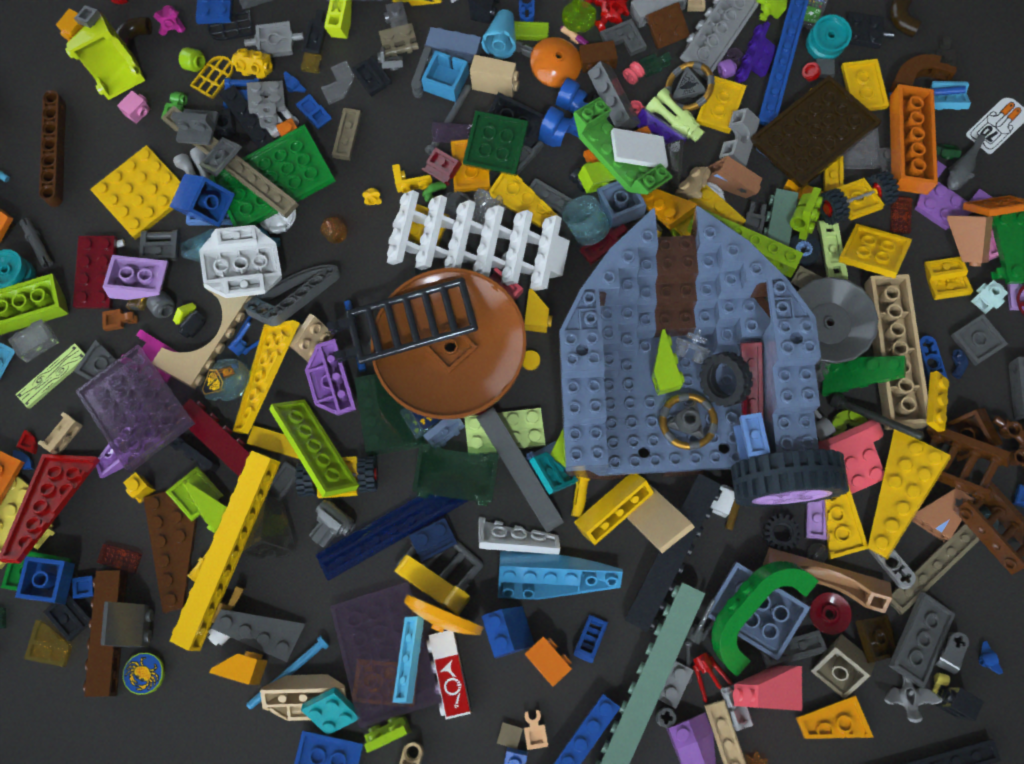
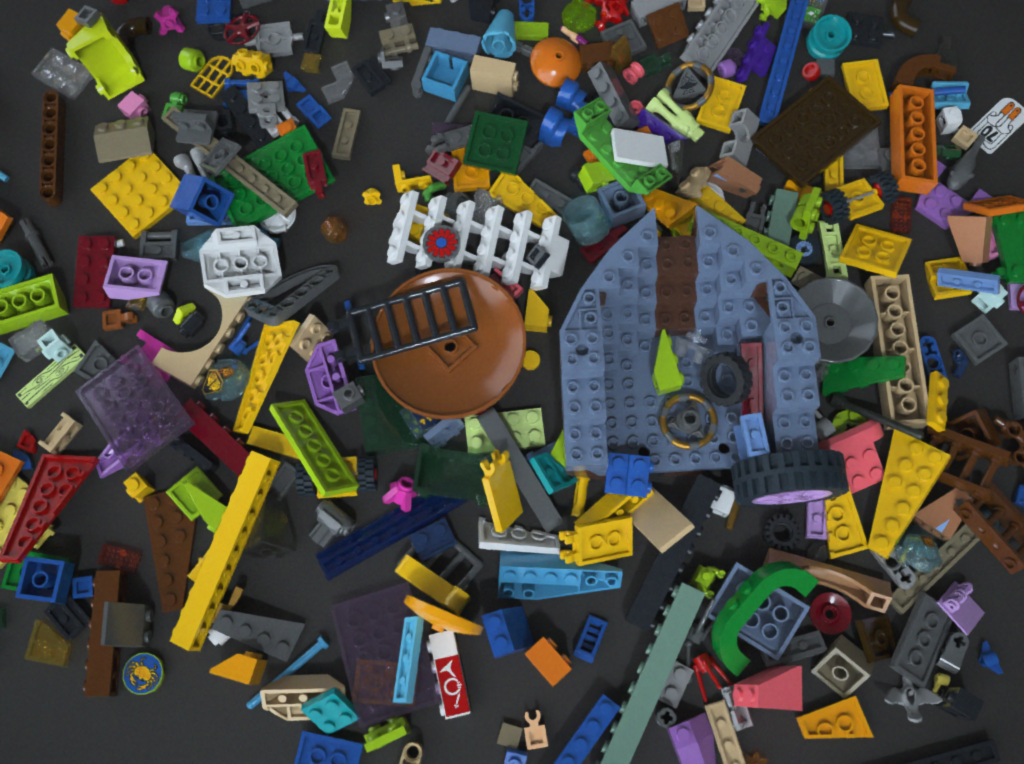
(55, 346): none -> light aqua brick
(62, 73): none -> clear plate
(124, 139): none -> dark tan slope
(242, 29): none -> dark red wheel
(315, 172): none -> dark red hinge
(349, 397): none -> flat silver brick
(401, 493): none -> dark pink rock
(441, 243): none -> tile
(453, 139): none -> dark grey hinge
(501, 490): none -> yellow tile
(538, 256): none -> black tile
(598, 541): none -> yellow tile
(621, 54): none -> pearl gold slope
(628, 474): none -> blue plate
(704, 577): none -> lime piece
(918, 552): none -> clear light blue helmet
(953, 119): none -> white brick
(961, 606): none -> lavender hinge
(964, 137): none -> tan plate
(968, 280): none -> medium blue plate

